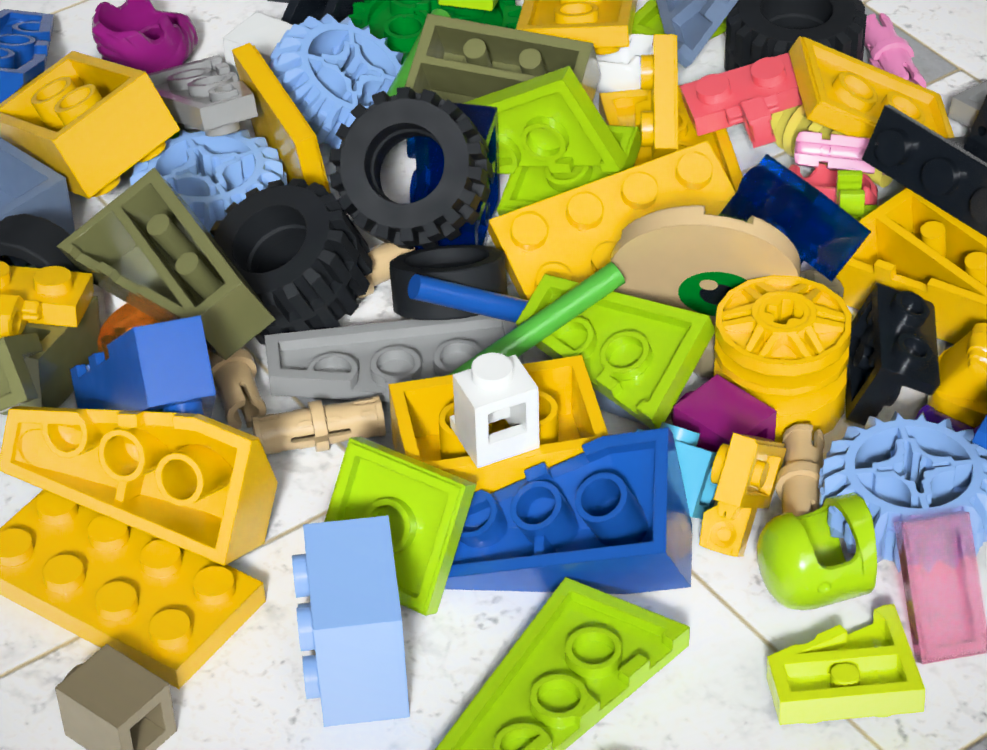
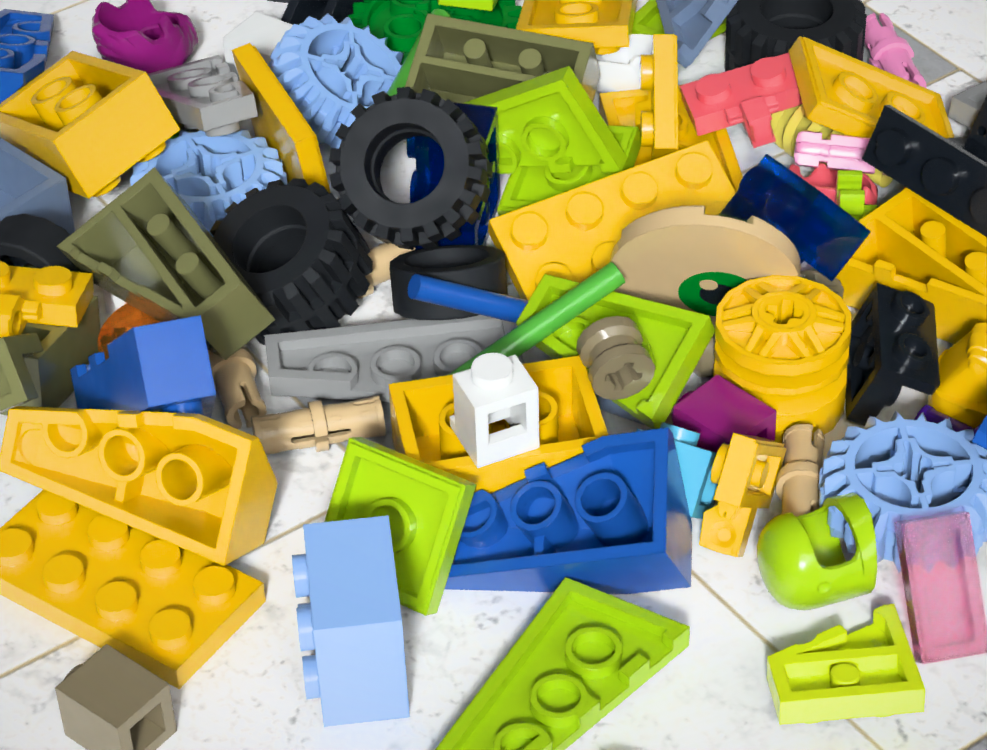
(615, 357): none -> dark tan wheel

